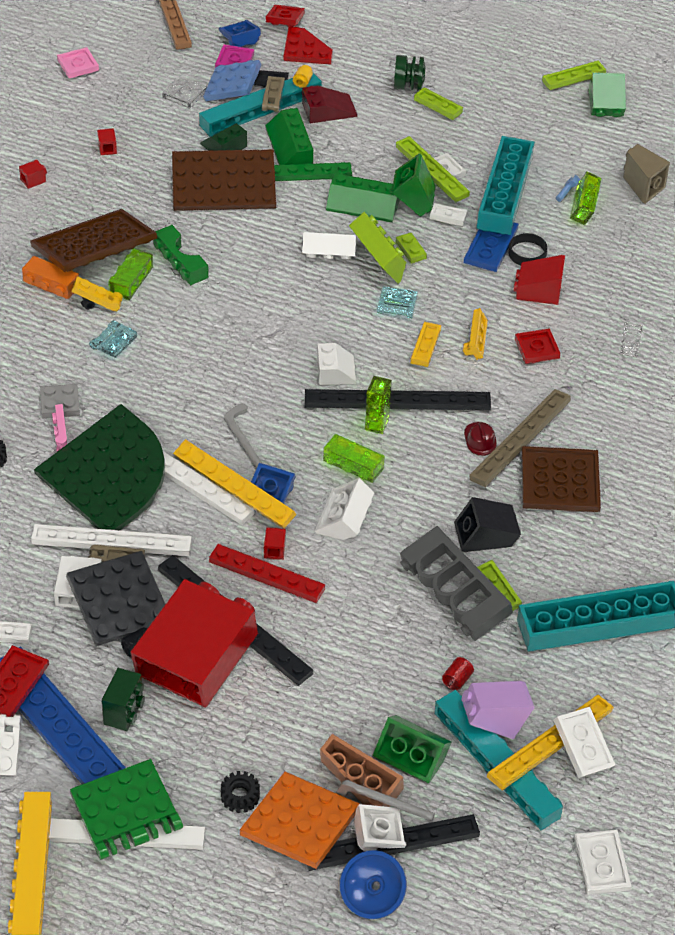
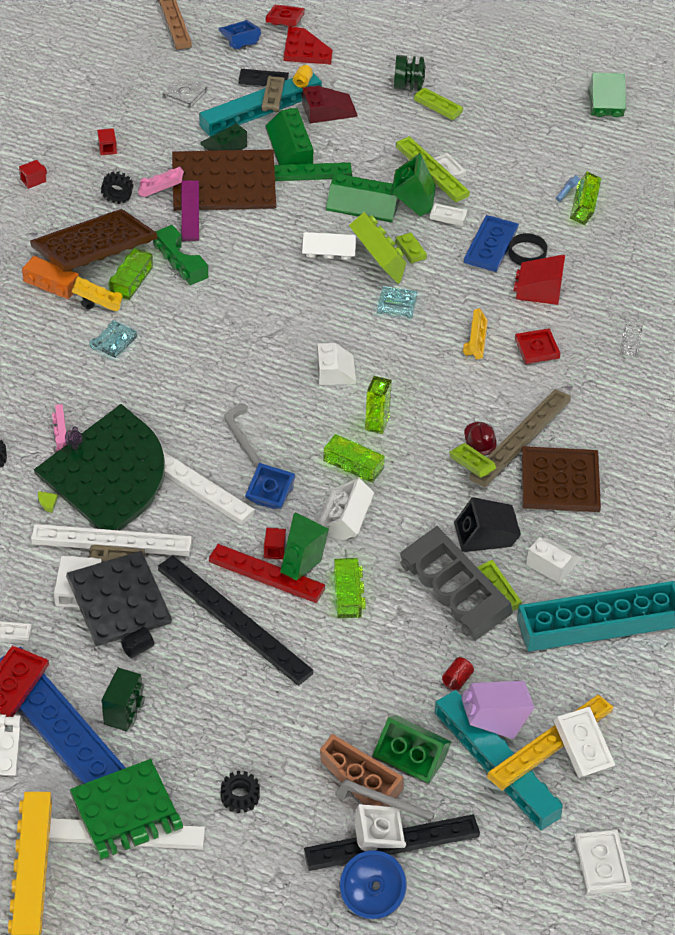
(47, 501): none -> lime tile
(59, 394): light grey plate -> none
(73, 437): none -> clear purple plate
(77, 62): bright pink plate -> none
(117, 180): none -> black tyre
(160, 182): none -> bright pink plate
(190, 210): none -> magenta tile
(195, 641): red brick -> none
(232, 80): medium blue plate -> none
(234, 54): dark pink plate -> none
(235, 484): yellow plate -> none
(299, 819): orange plate -> none
(303, 546): none -> green slope
(348, 588): none -> clear neon green brick
(400, 399): black plate -> none
(425, 344): yellow plate -> none
(472, 460): none -> lime plate
(505, 185): teal brick -> none
(551, 559): none -> white slope
(572, 75): lime plate -> none
(645, 172): dark tan slope -> none

